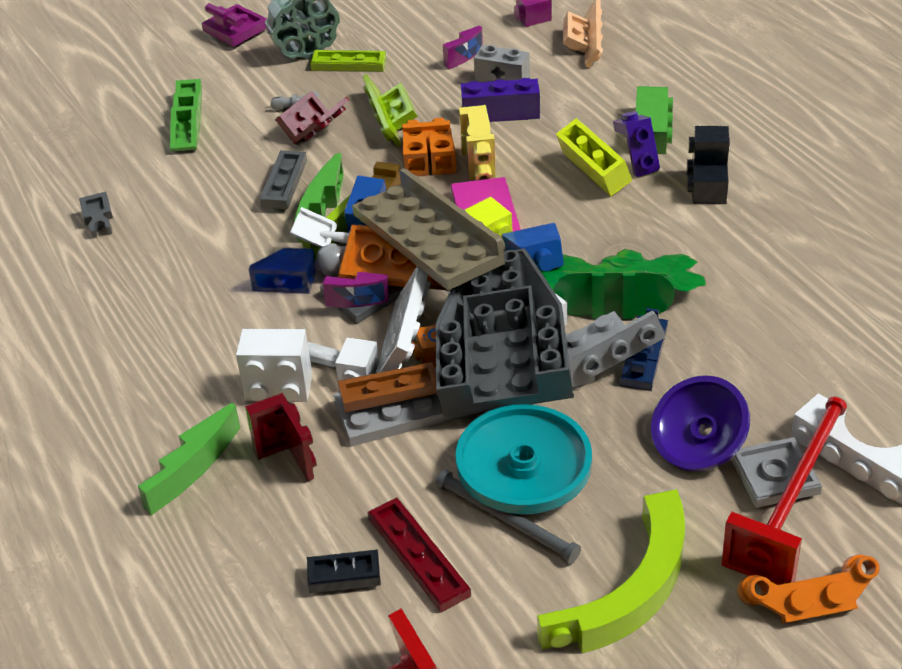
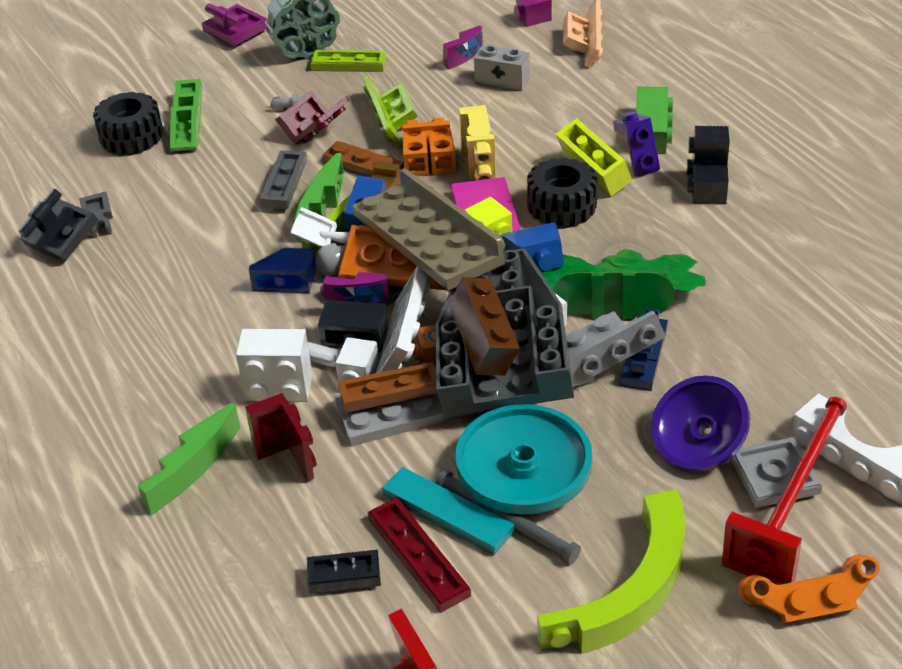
(56, 226): none -> black plate
(128, 122): none -> black tyre
(352, 320): none -> black brick
(357, 159): none -> dark orange plate
(449, 510): none -> teal tile
(483, 326): none -> reddish brown brick
(504, 99): dark purple brick -> none
(562, 192): none -> black tyre

